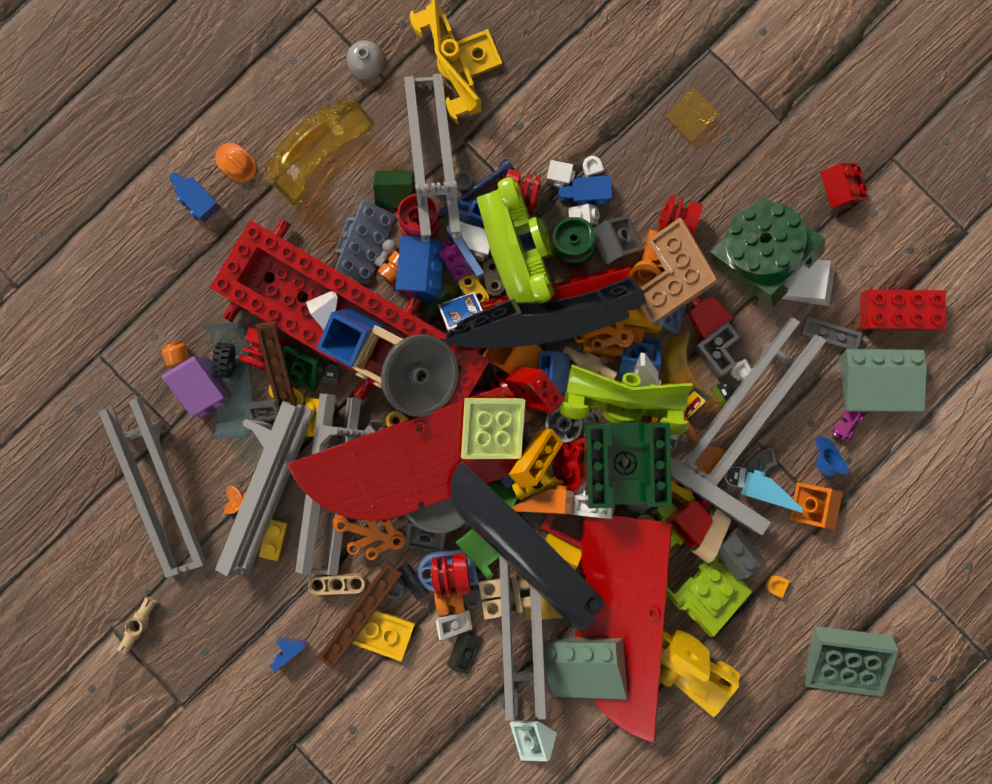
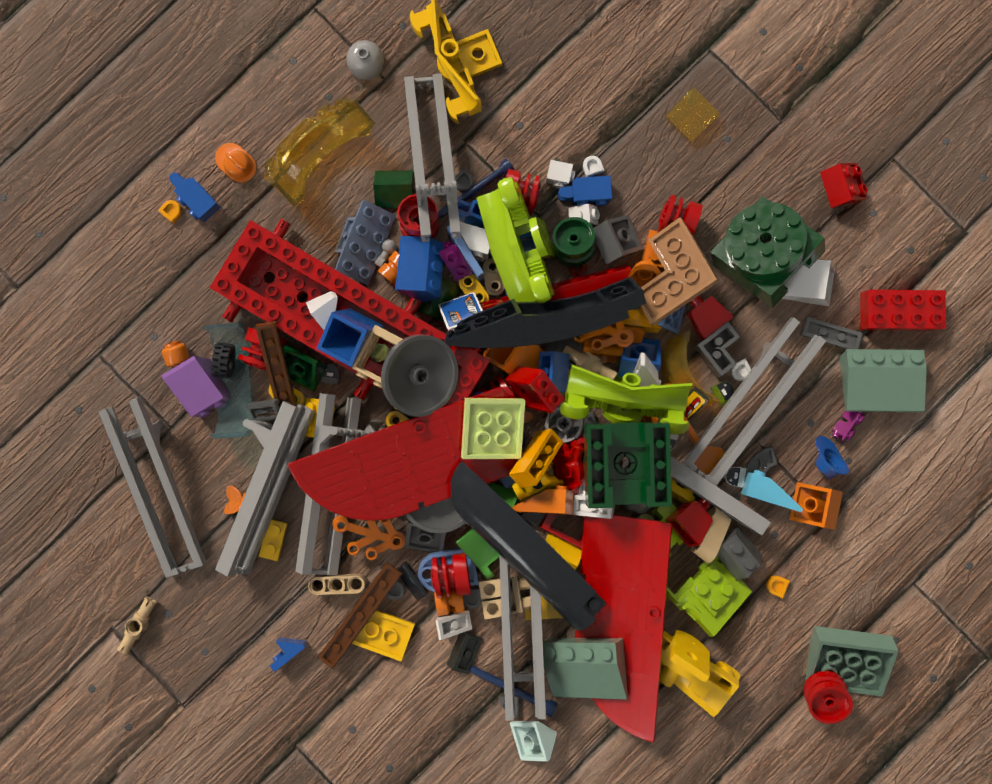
(171, 210): none -> light orange tile
(379, 352): none -> yellowish green plate
(549, 705): none -> dark blue piece
(827, 697): none -> red wheel

